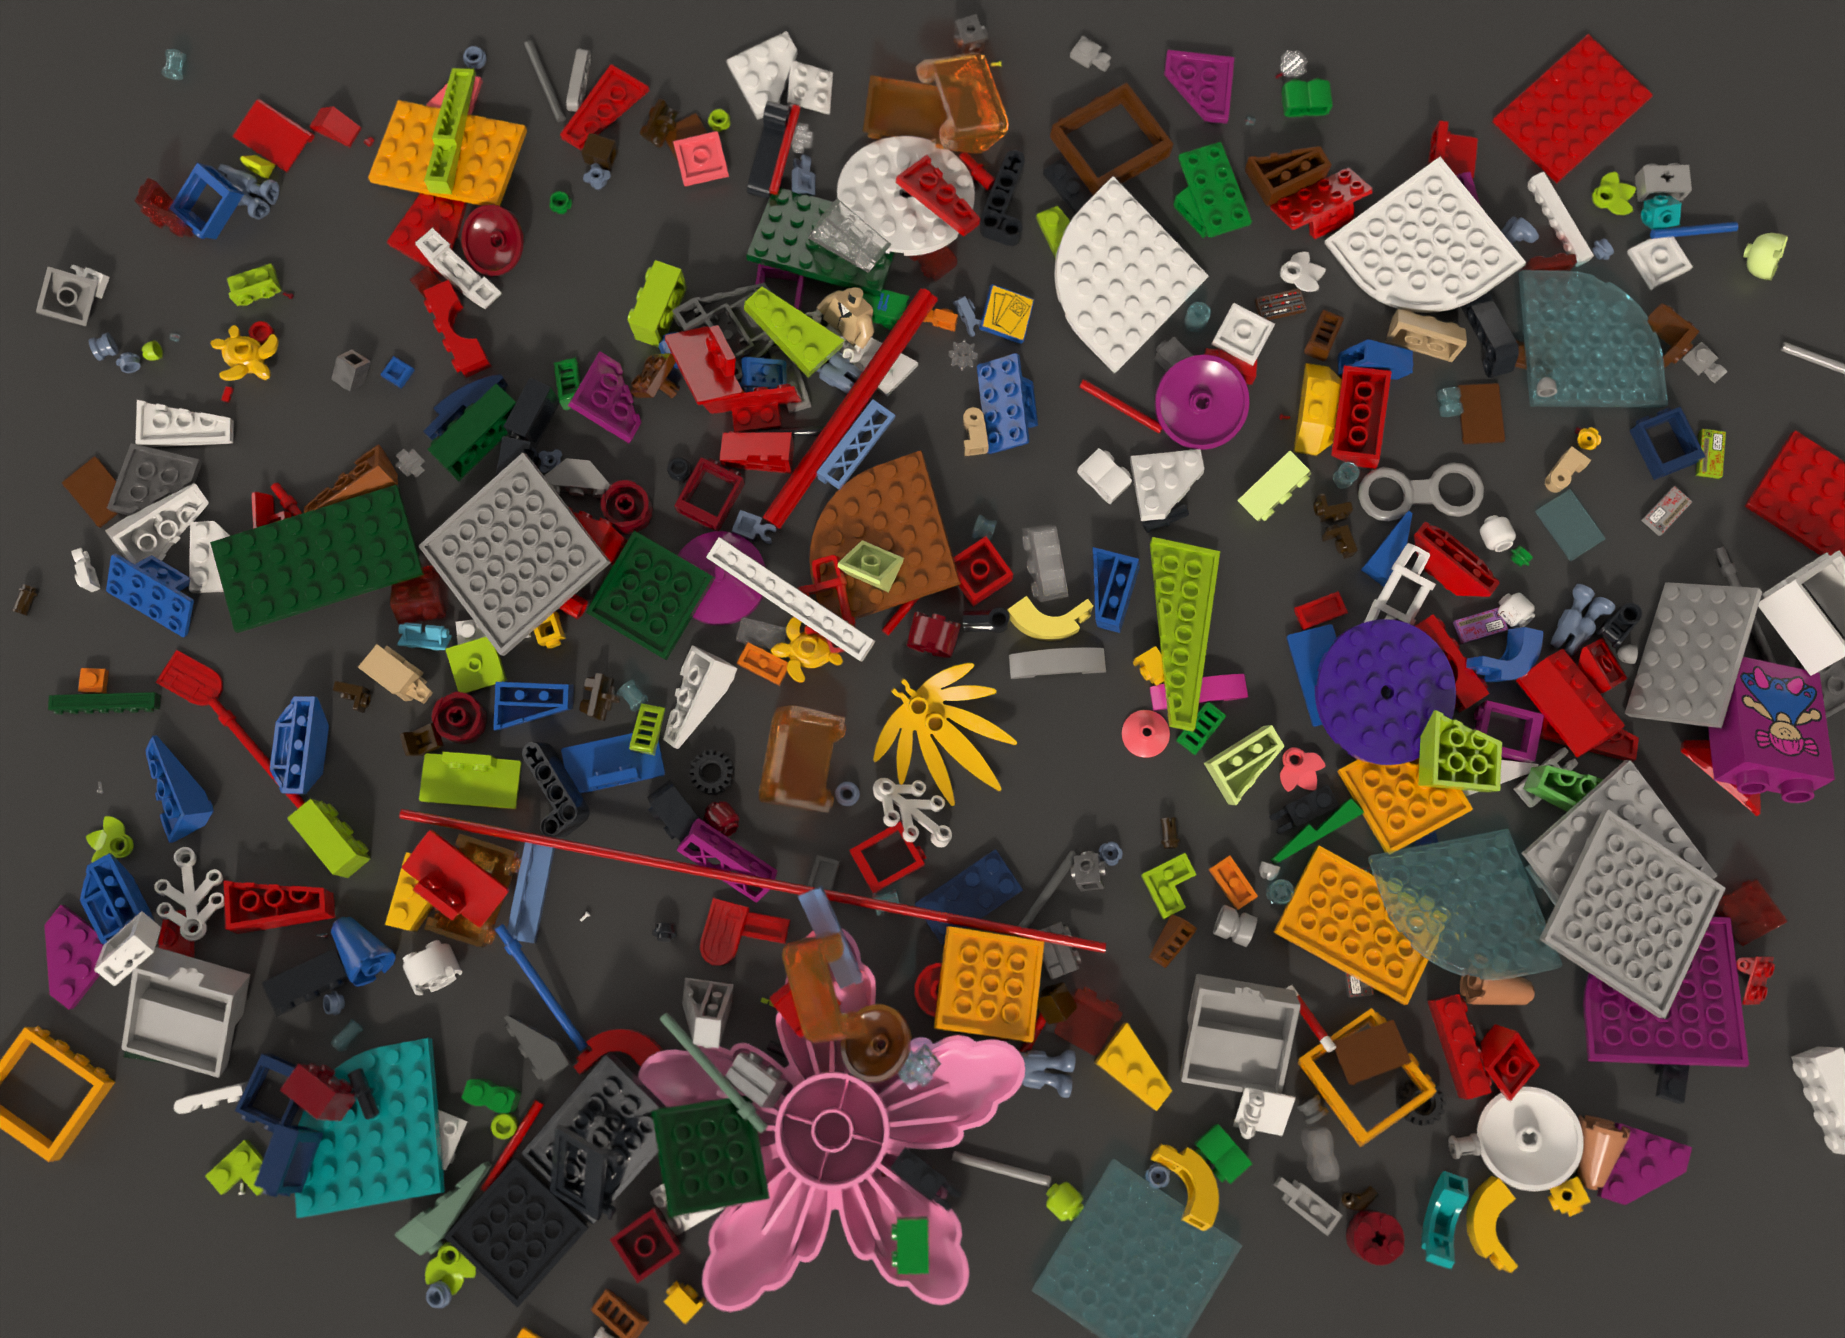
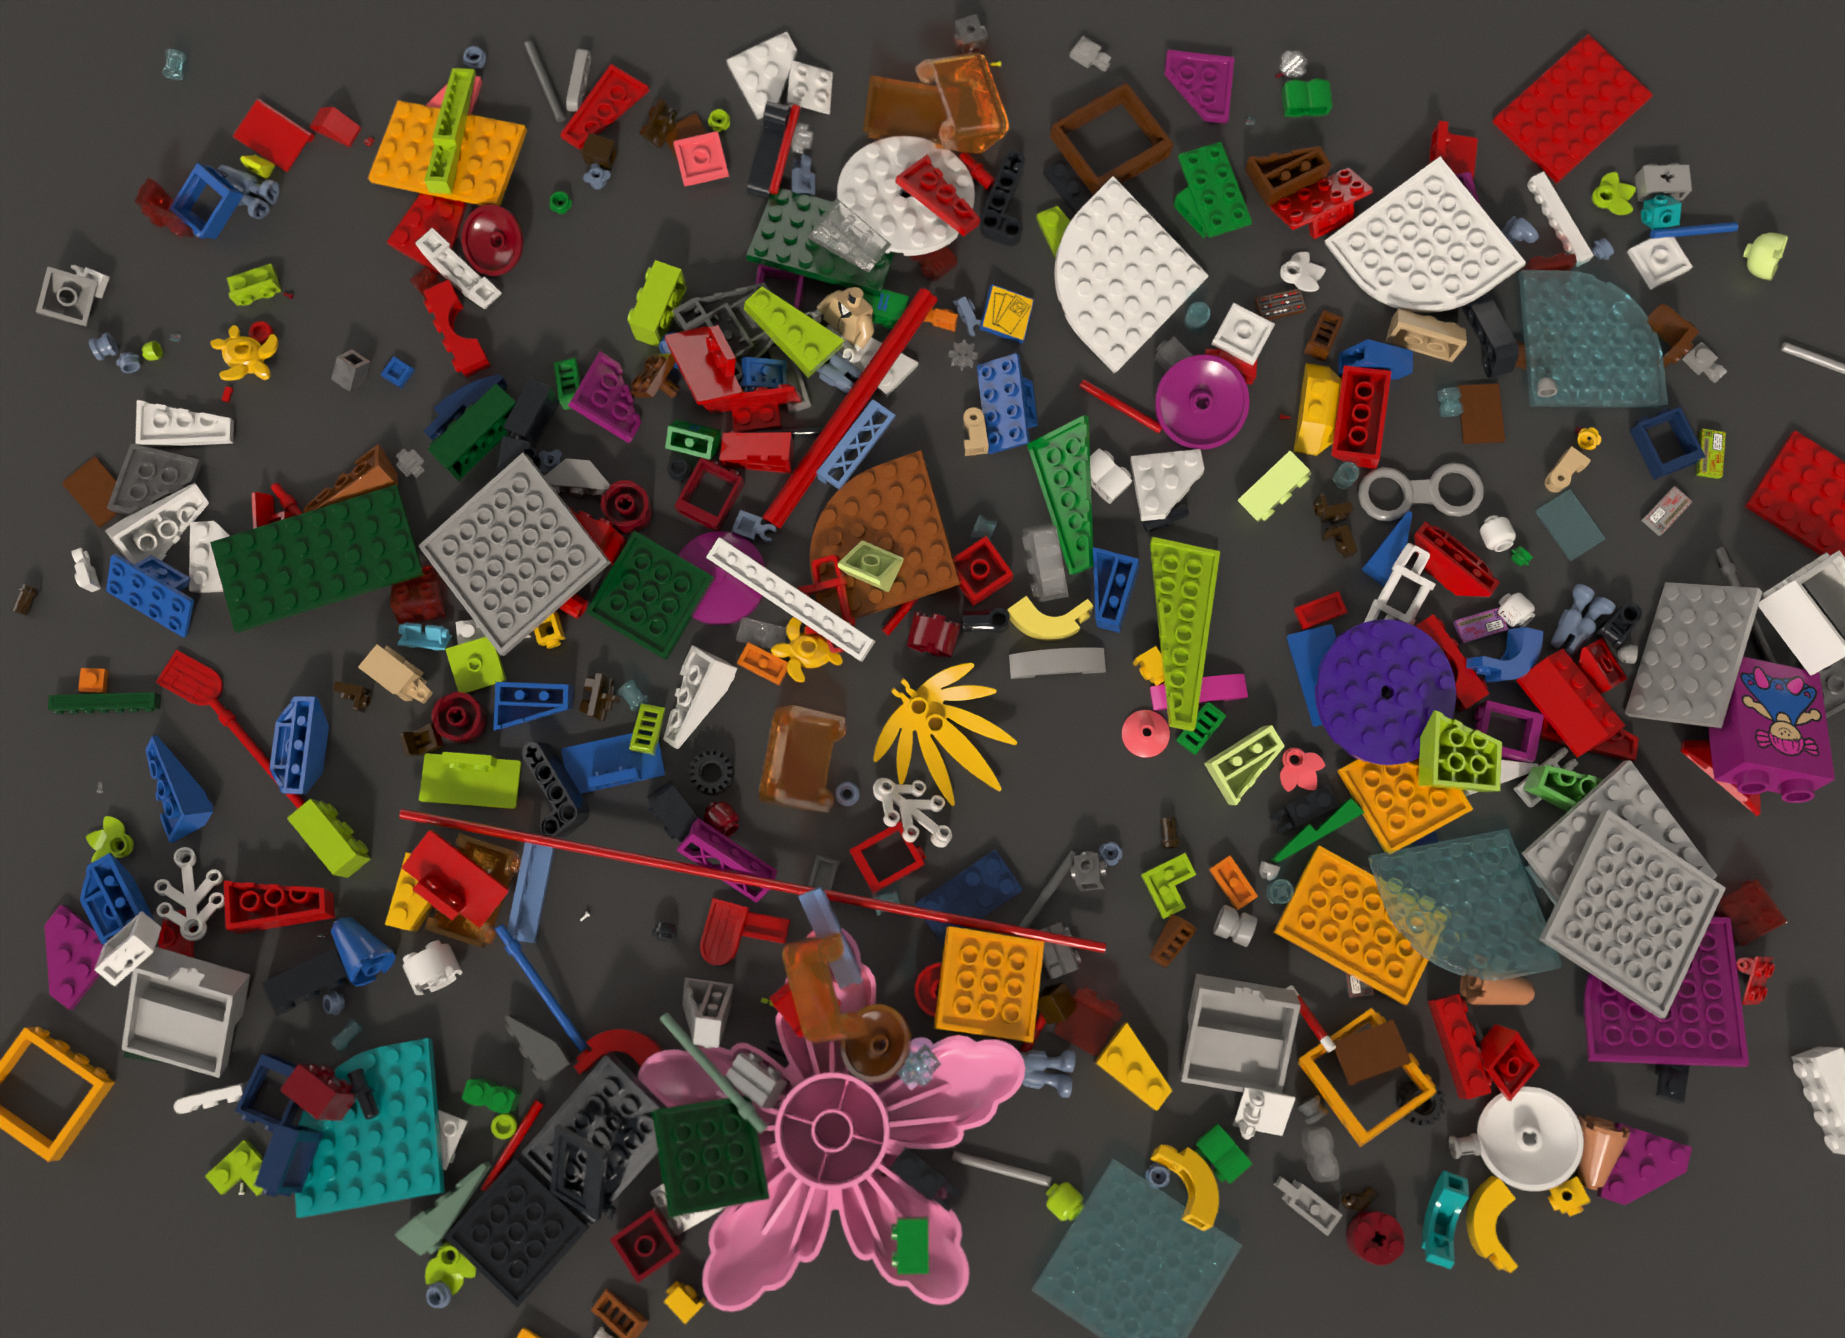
(693, 439): none -> green brick
(1065, 480): none -> green wing

